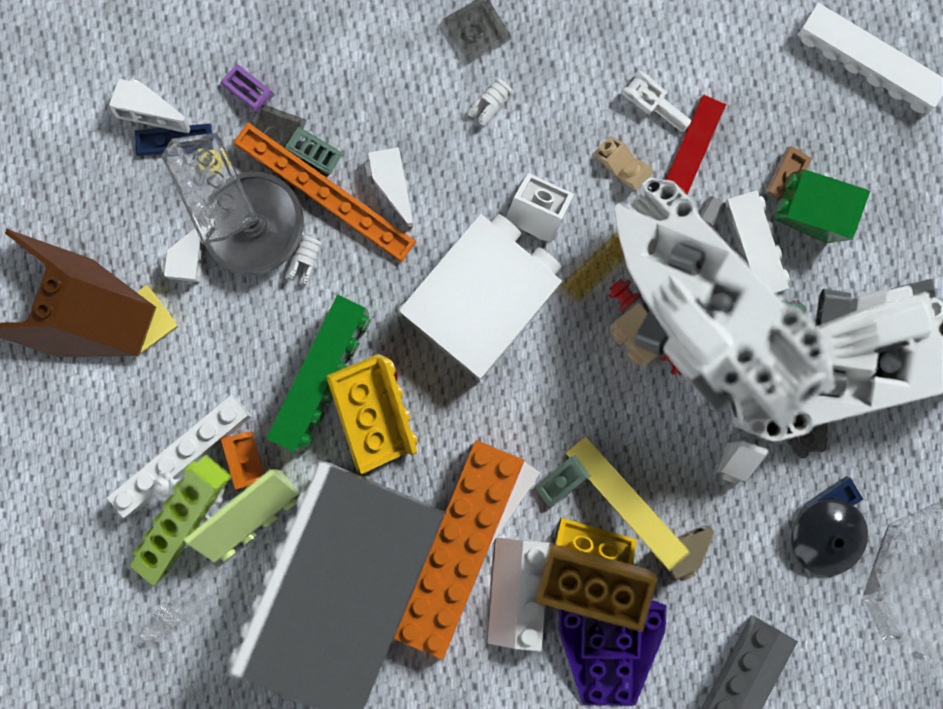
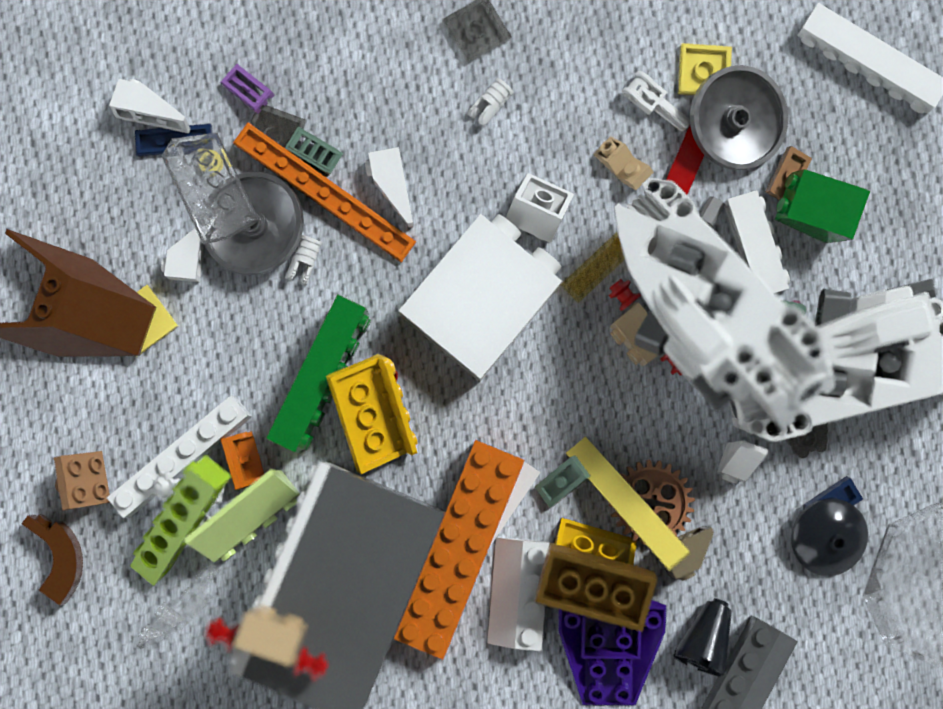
(66, 554): none -> reddish brown arch
(81, 480): none -> medium nougat plate
(270, 637): none -> tan brick
(656, 478): none -> nougat gear
(700, 62): none -> light yellow tile
(707, 639): none -> black cone
(739, 117): none -> flat silver dish

